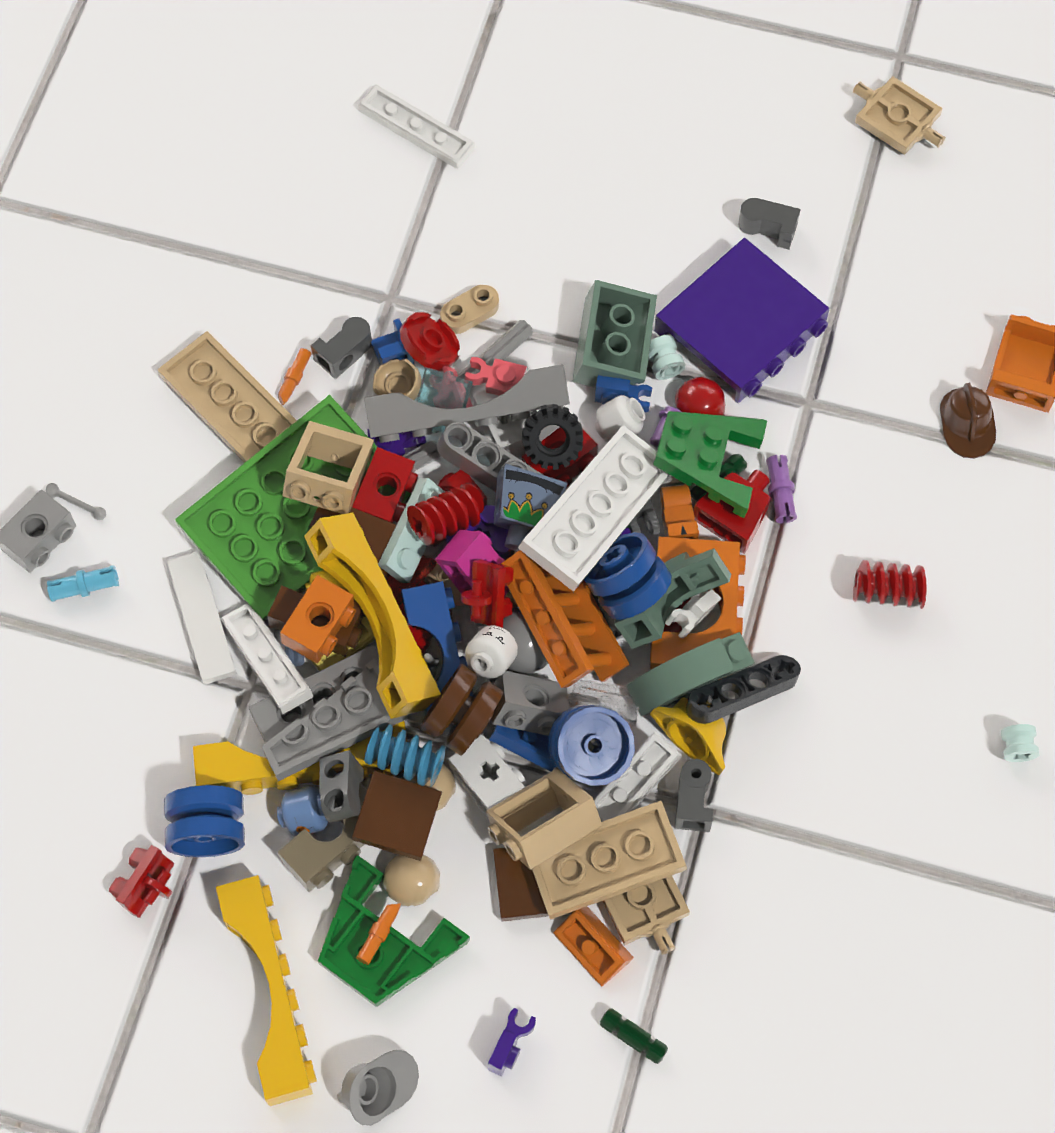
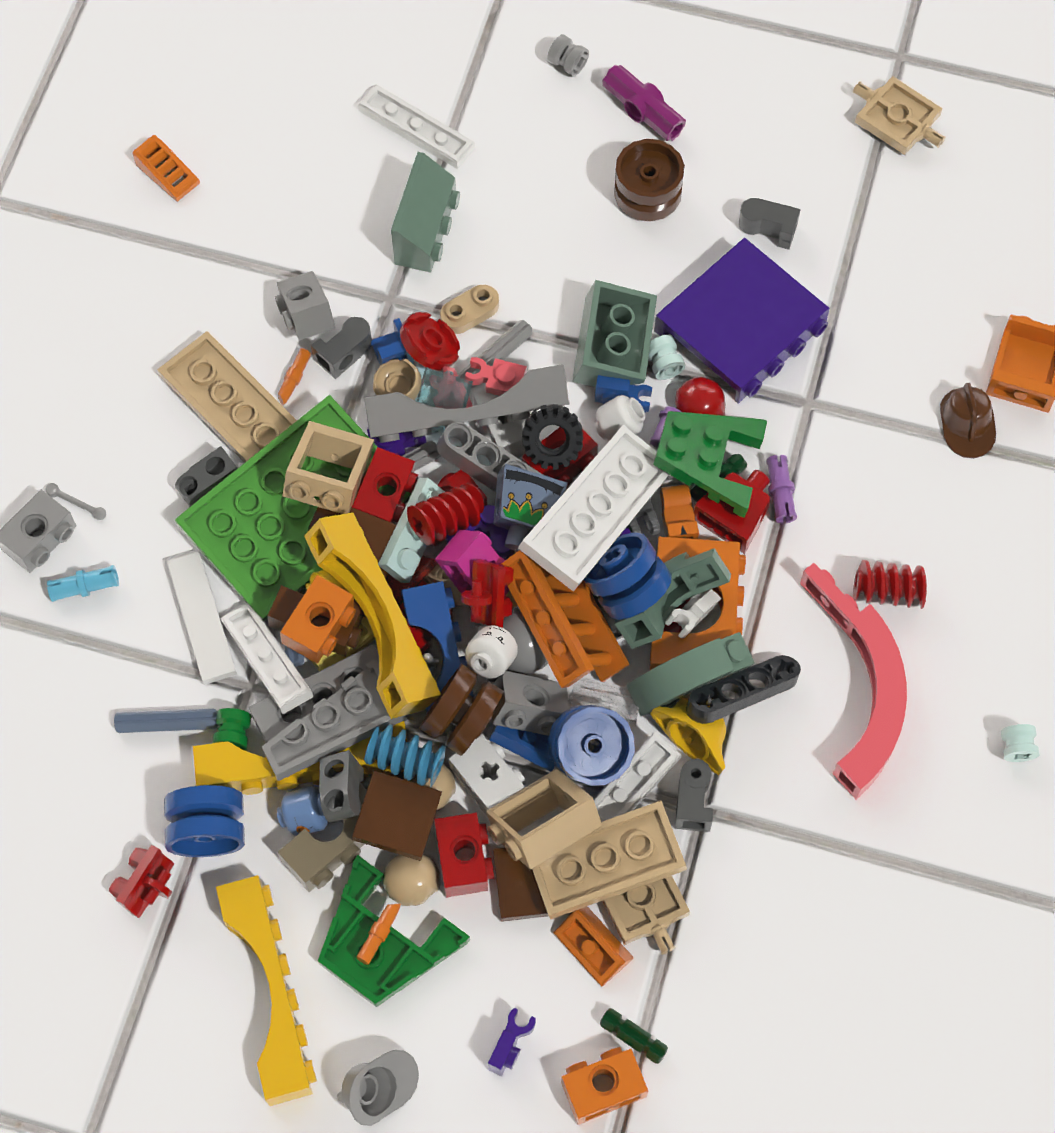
(155, 151): none -> orange slope
(165, 720): none -> sand blue axle
(205, 476): none -> dark grey leg
(232, 727): none -> green wheel
(304, 306): none -> light grey brick
(424, 215): none -> sand green slope
(458, 875): none -> red brick
(568, 55): none -> light grey wheel
(590, 1103): none -> orange brick
(644, 102): none -> magenta piece
(648, 179): none -> reddish brown wheel
(887, 679): none -> coral arch

